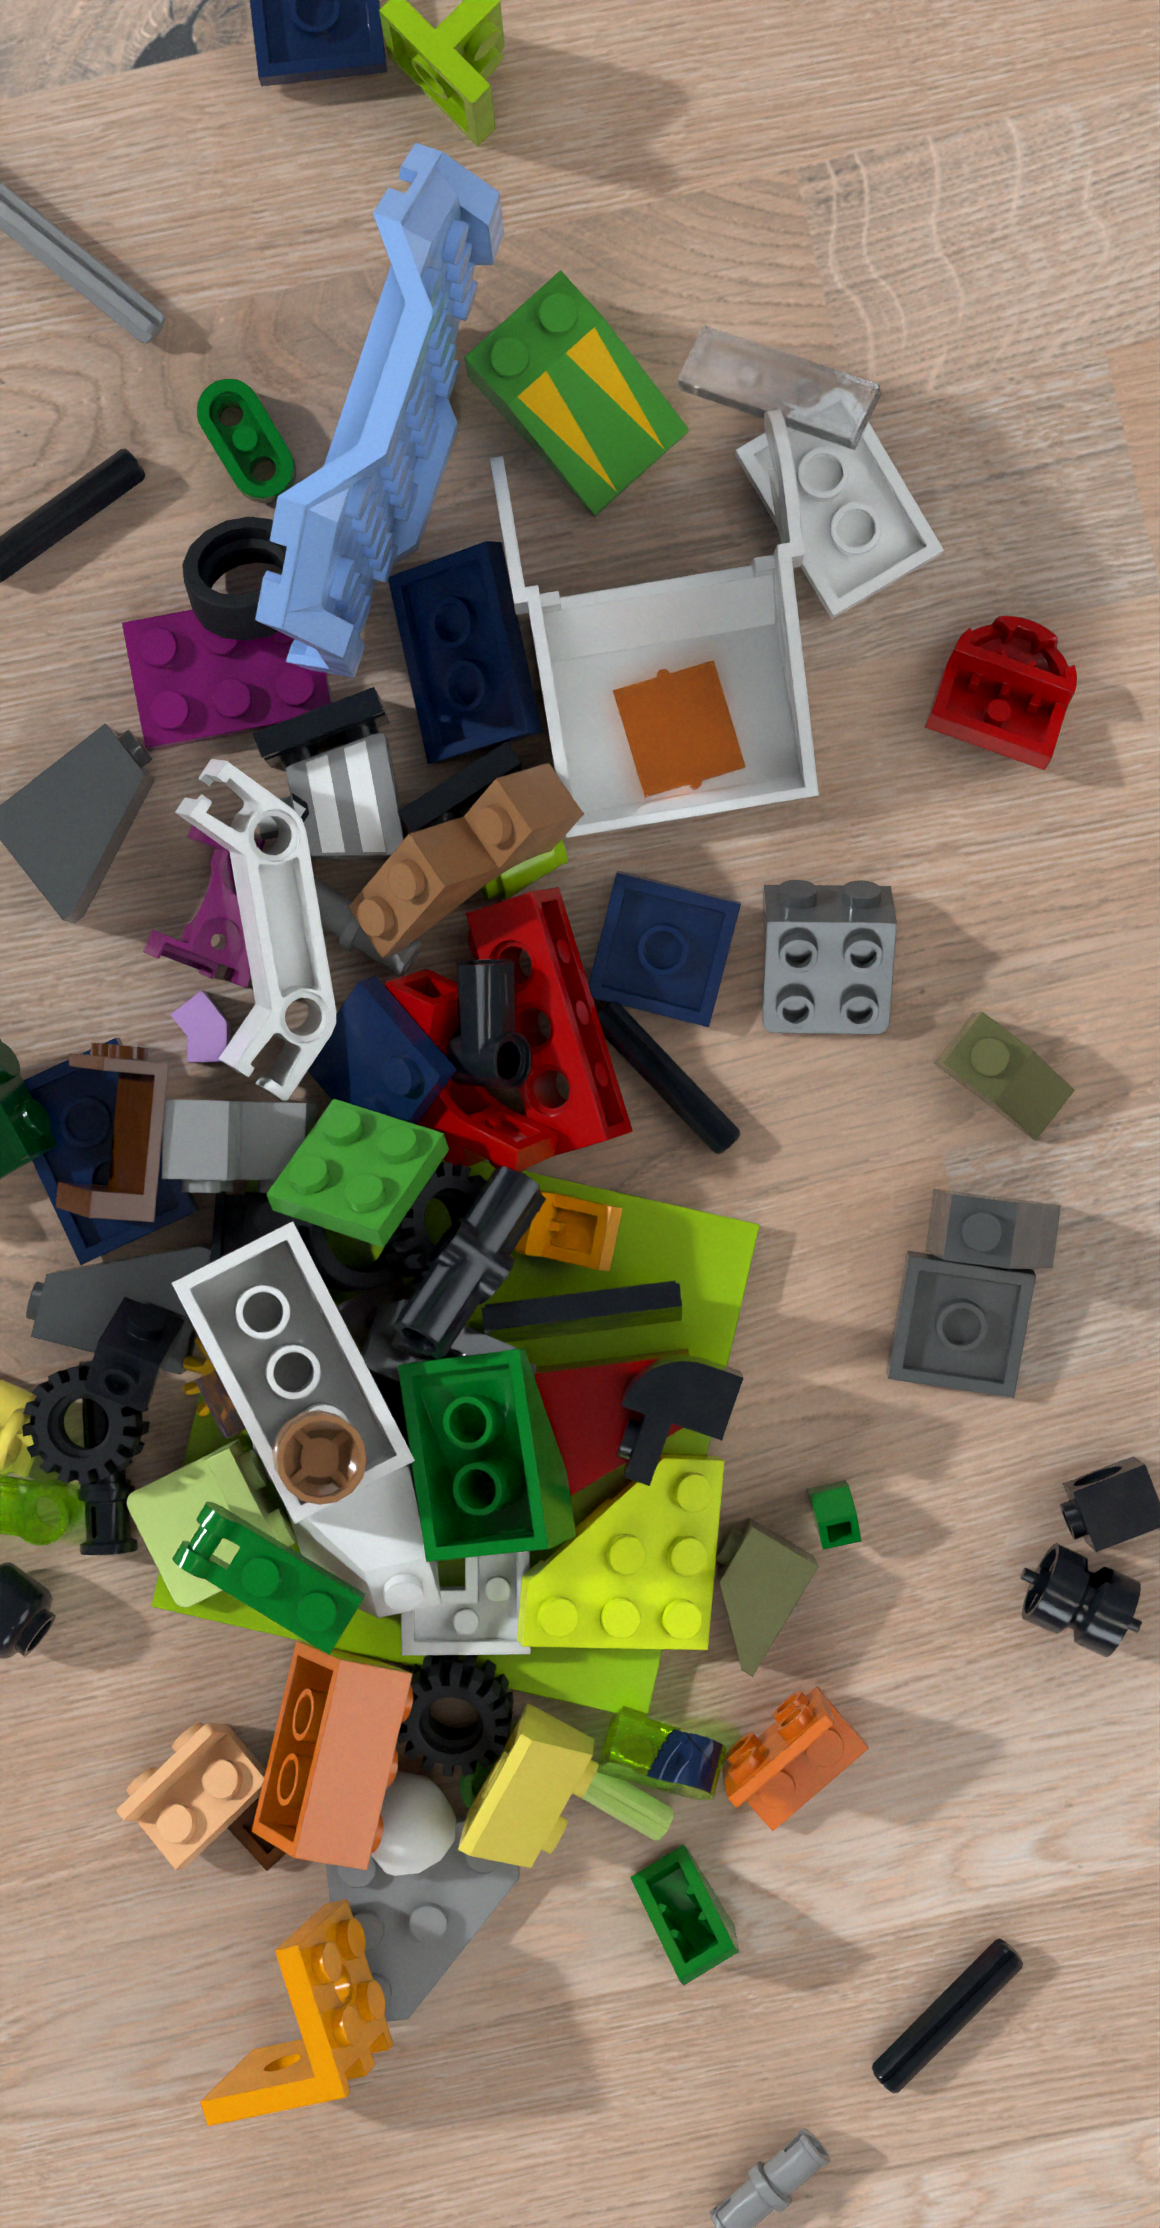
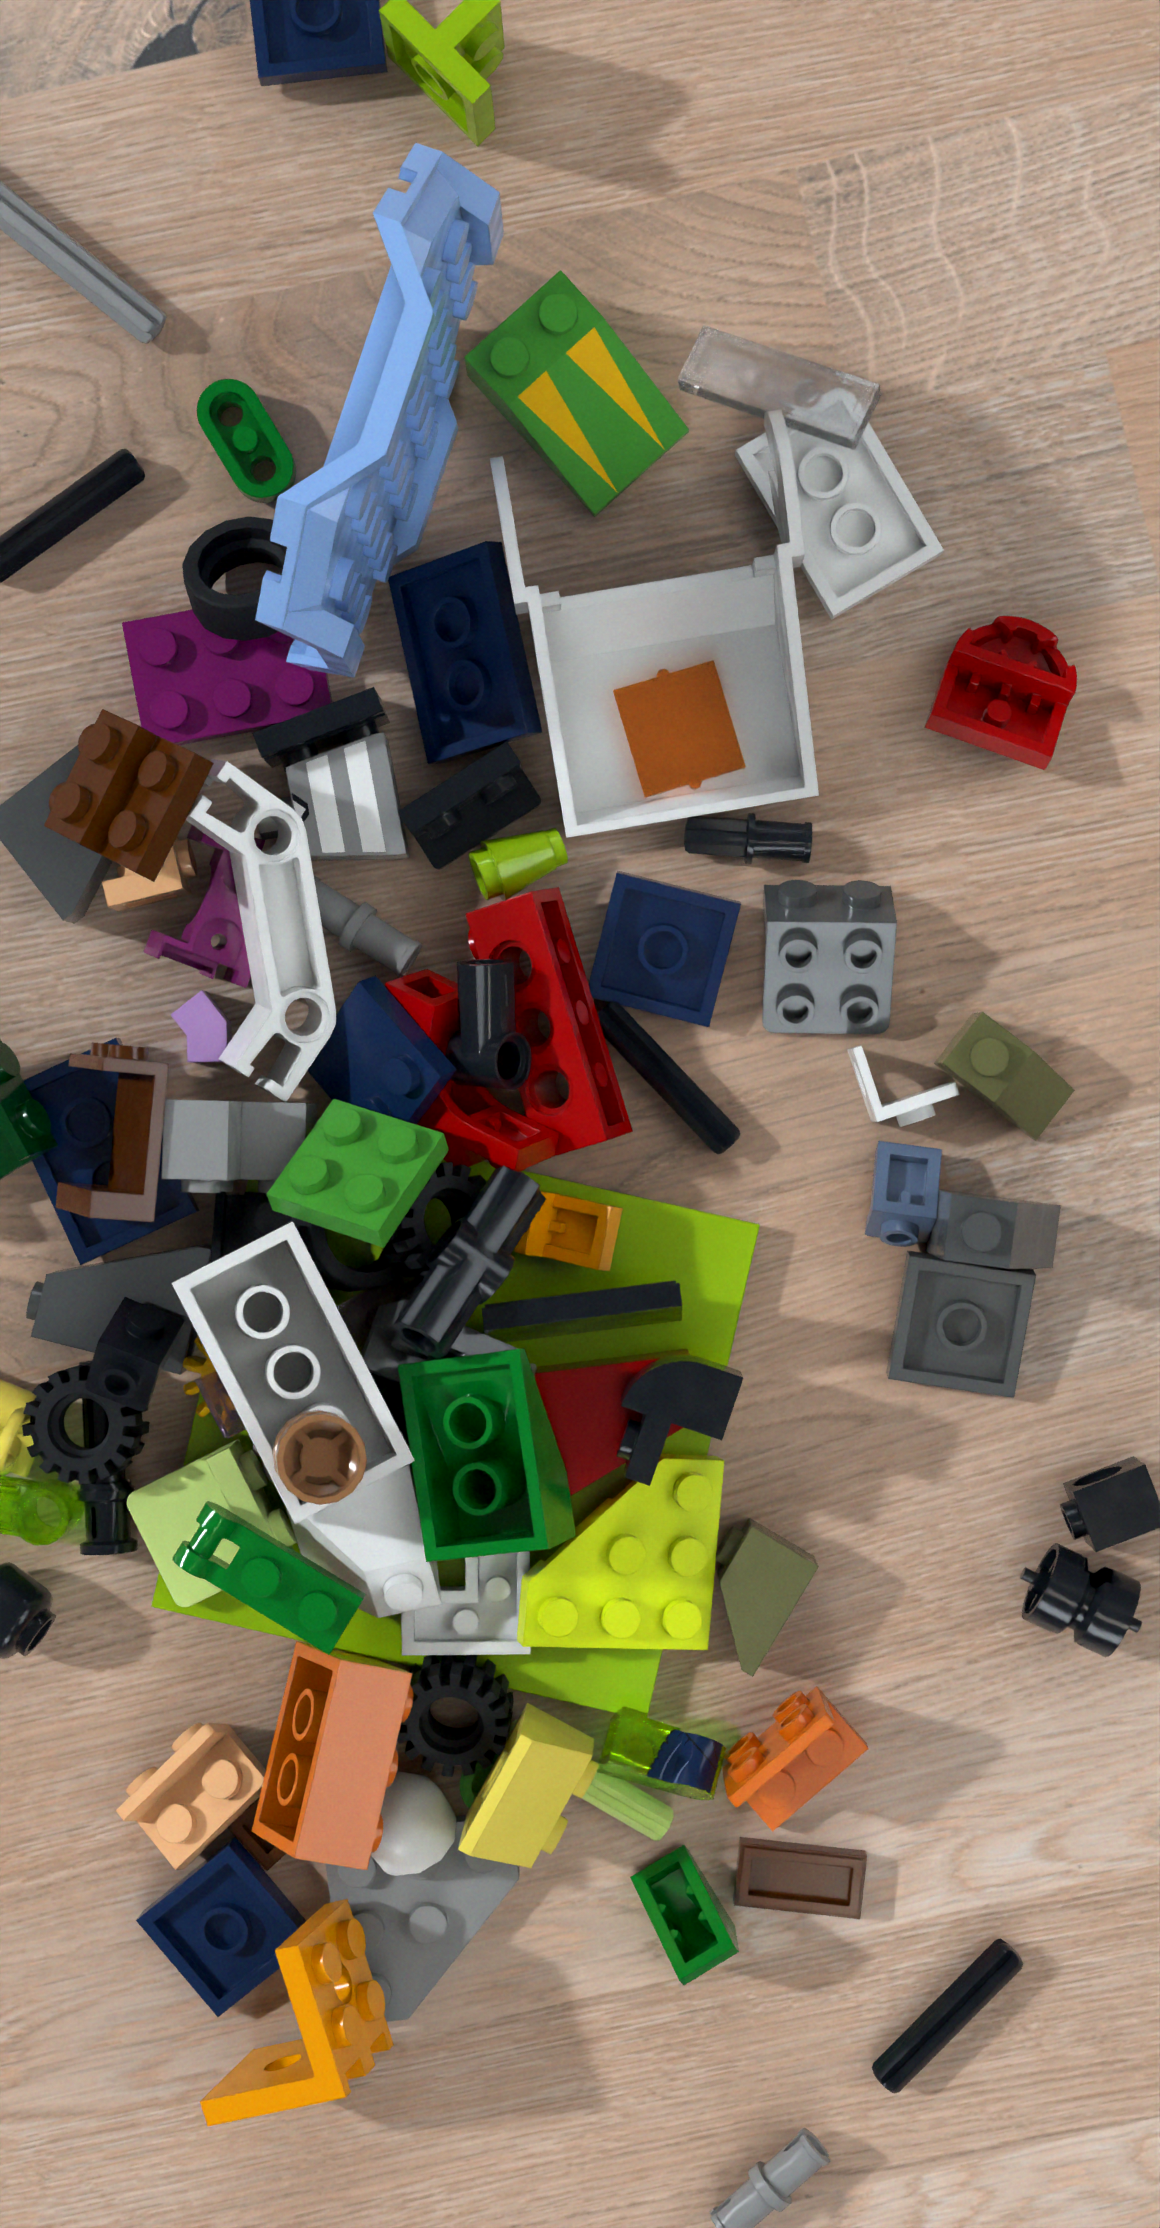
(127, 794): none -> reddish brown plate
(134, 890): none -> light nougat bracket
(223, 1926): none -> dark blue plate
(455, 859): medium nougat arch -> none
(748, 838): none -> black axle
(799, 1878): none -> reddish brown tile
(834, 1514): green piece -> none
(904, 1193): none -> sand blue bracket
(906, 1109): none -> white bracket

